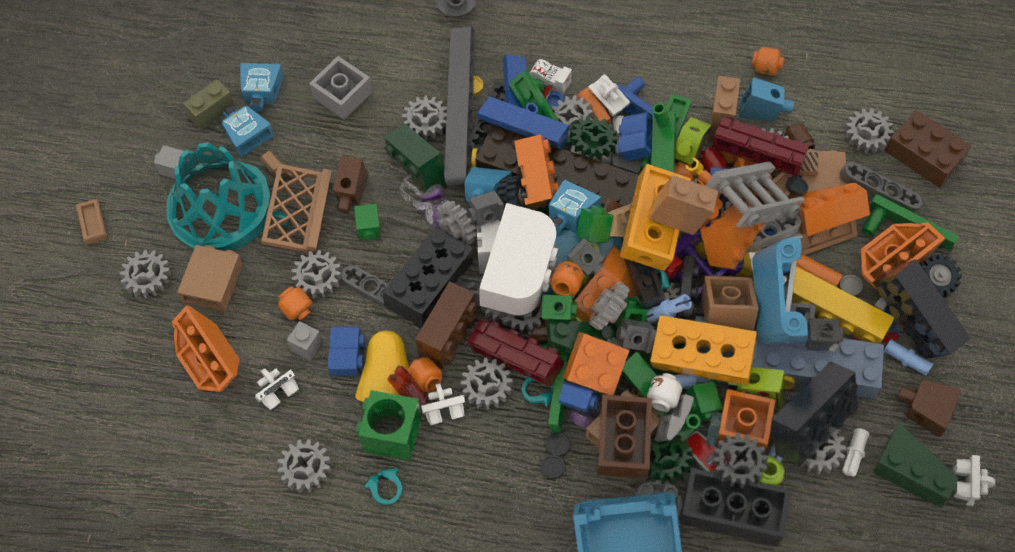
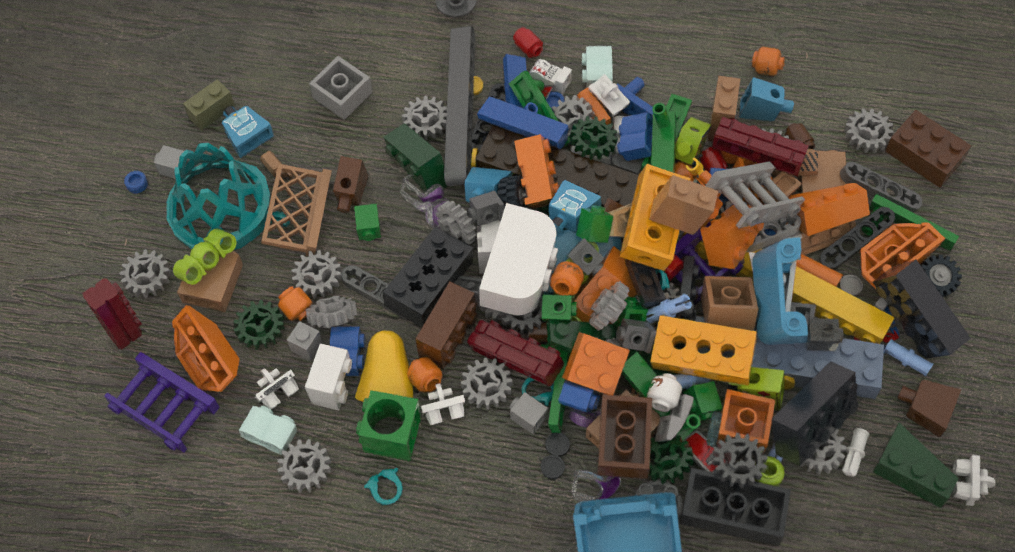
(91, 221): medium nougat tile -> none
(113, 312): none -> dark red brick
(136, 182): none -> blue tile
(165, 379): none -> dark purple fence
(196, 262): none -> lime piece
(260, 83): dark azure torso -> none
(268, 429): none -> light aqua brick
(270, 327): none -> dark green gear
(326, 377): none -> white brick
(331, 312): none -> light grey gear
(406, 385): clear red hinge -> none
(528, 42): none -> red brick
(528, 412): none -> light grey brick
(597, 62): none -> light aqua brick
(608, 485): none -> clear piece
(797, 186): black piece -> none
(858, 240): none -> black beam

